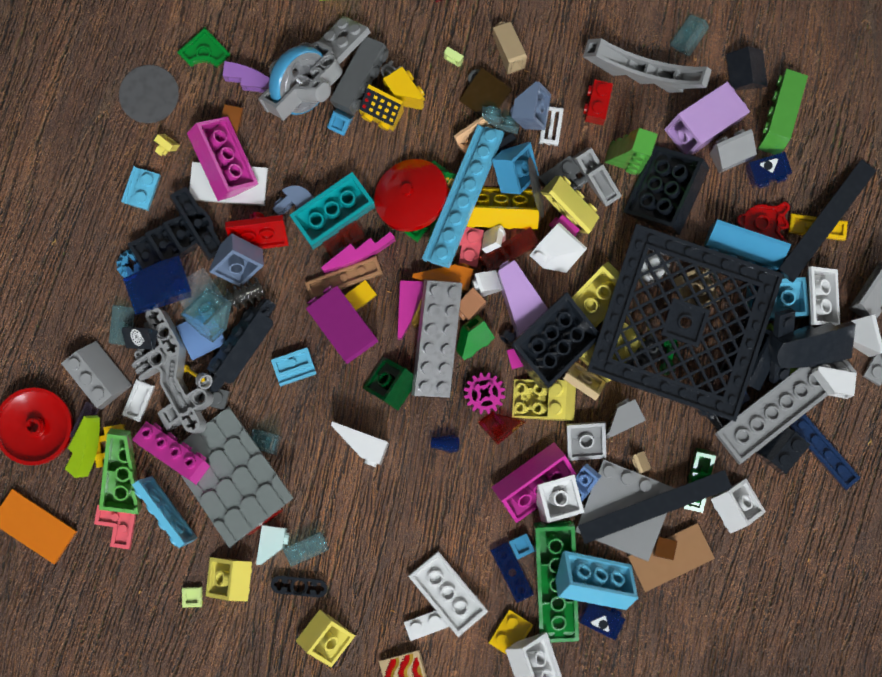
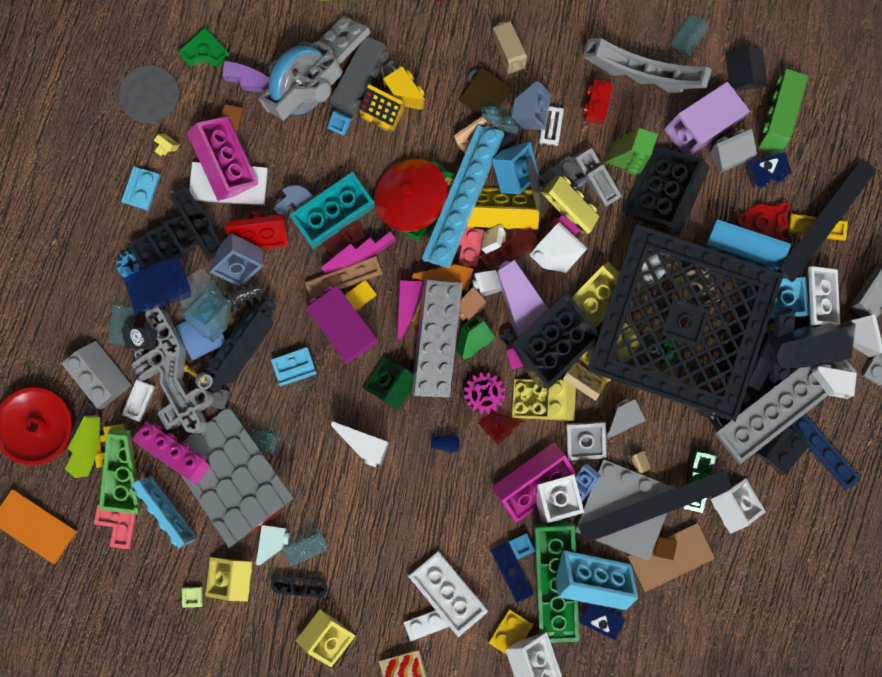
(453, 57): yellowish green tile -> none

